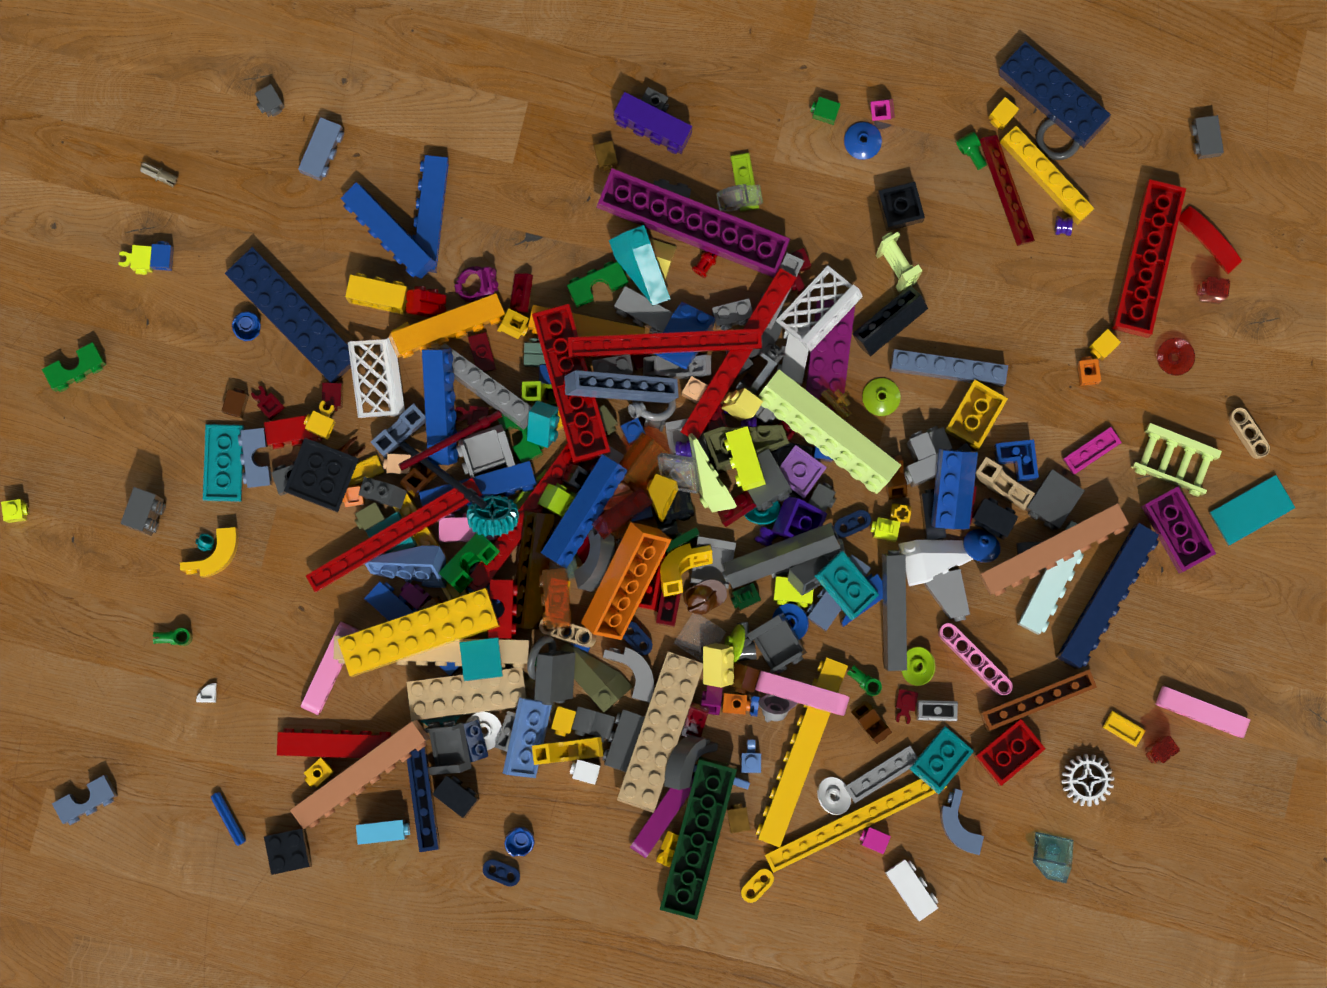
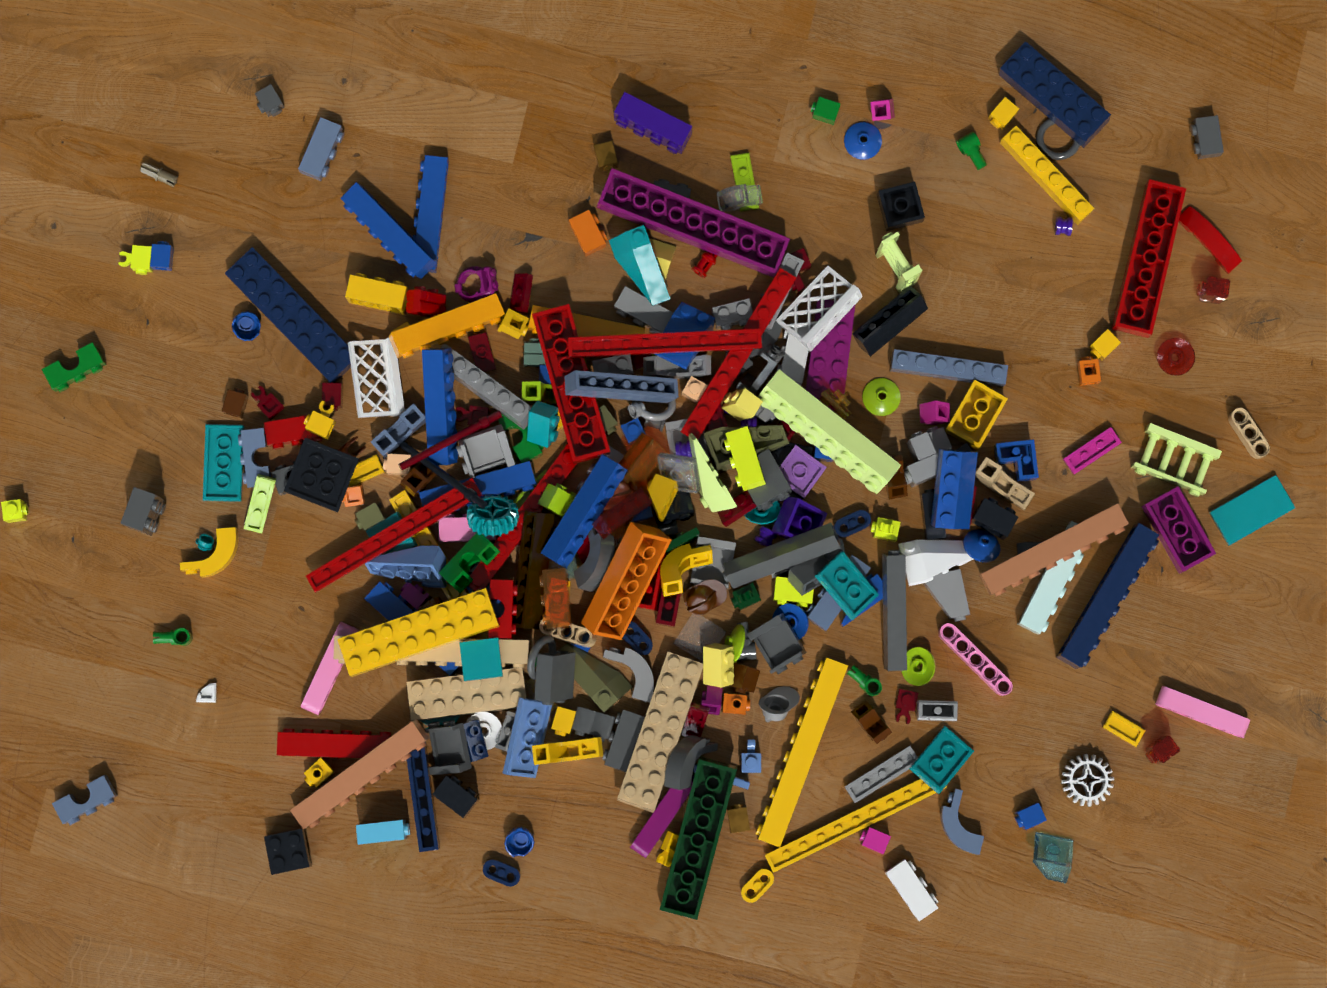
(228, 819): blue axle -> none
(259, 503): none -> tile
(382, 492): dark grey brick -> none
(575, 476): black brick -> none
(585, 771): white brick -> none
(588, 233): none -> orange brick
(611, 275): green arch -> none
(656, 99): dark grey brick -> none
(754, 706): blue tile -> none
(802, 693): bright pink beam -> none
(823, 497): dark grey brick -> none
(840, 798): white dish -> none
(900, 513): yellow piece -> none
(935, 412): none -> dark pink brick
(1007, 190): dark red plate -> none
(1009, 752): red brick -> none
(1030, 816): none -> blue brick
(1038, 700): dark orange brick -> none
(1054, 500): dark grey brick -> none

